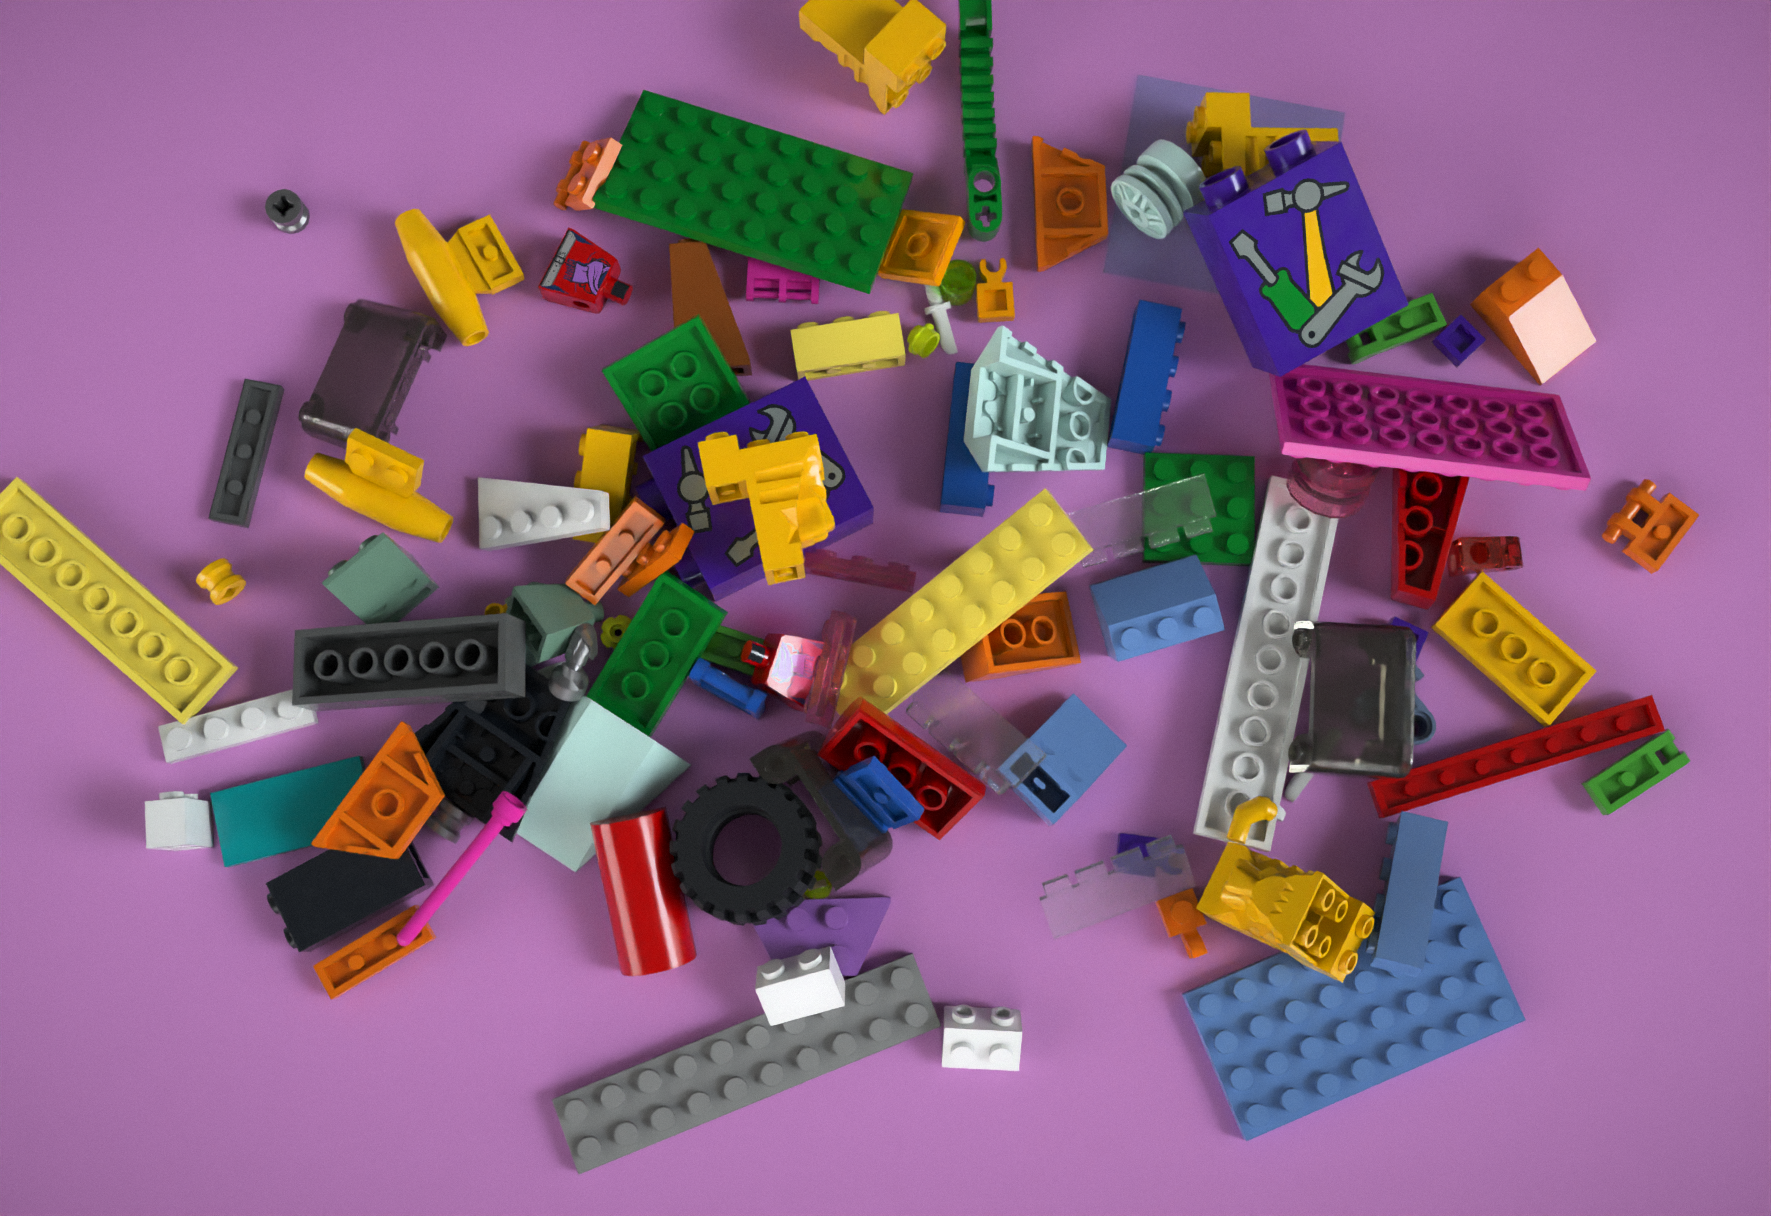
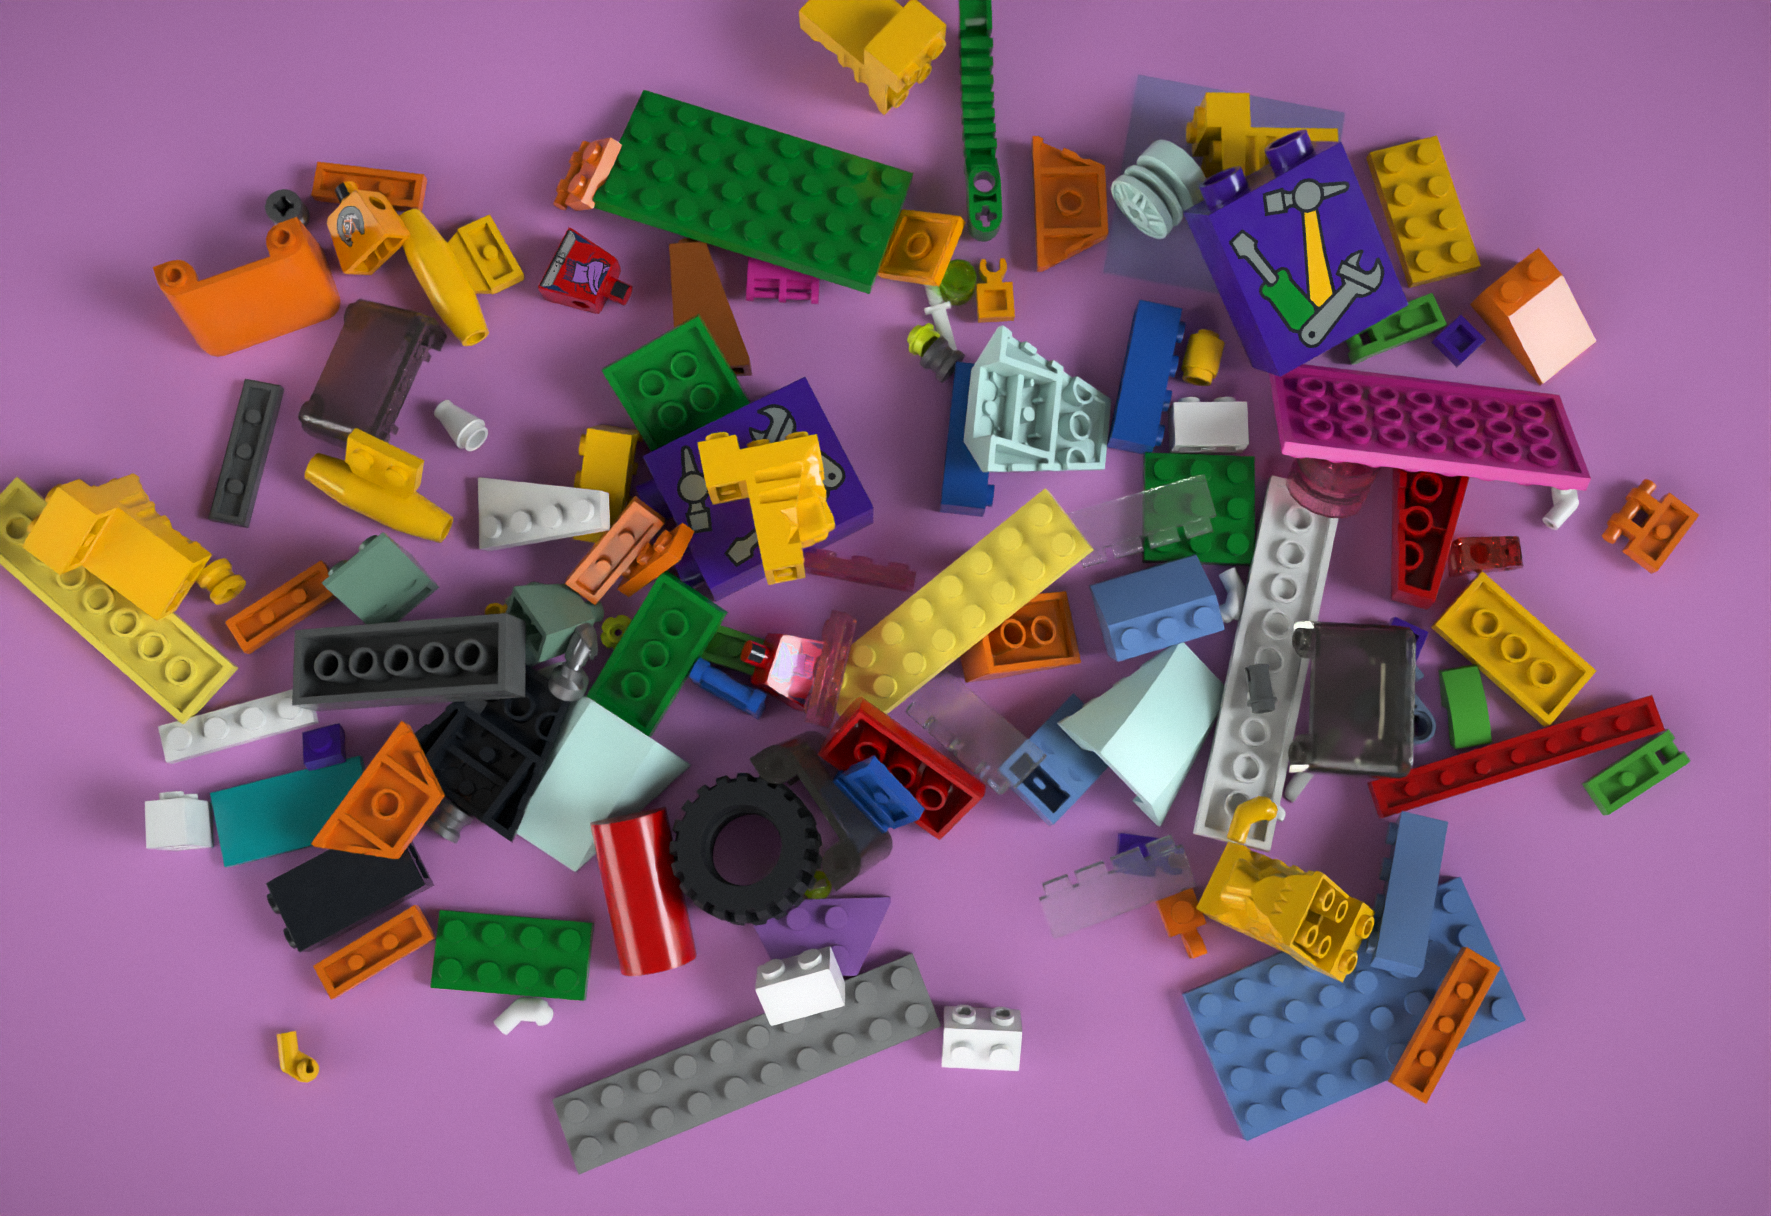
(118, 540): none -> yellow brick
(256, 299): none -> orange windscreen
(281, 608): none -> orange plate
(293, 1061): none -> yellow arm
(324, 747): none -> dark purple plate
(364, 229): none -> light orange torso
(401, 189): none -> orange plate
(462, 426): none -> white cone
(506, 810): dark pink piece -> none
(512, 955): none -> green plate
(524, 1009): none -> white arm
(848, 346): light yellow brick -> none
(941, 359): none -> flat silver wheel
(1152, 725): none -> light aqua wedge
(1202, 358): none -> yellow brick
(1208, 426): none -> white brick
(1236, 591): none -> white arm
(1260, 689): none -> dark grey pin
(1423, 211): none -> yellow plate
(1444, 1024): none -> orange plate
(1465, 705): none -> bright green slope
(1564, 503): none -> white arm

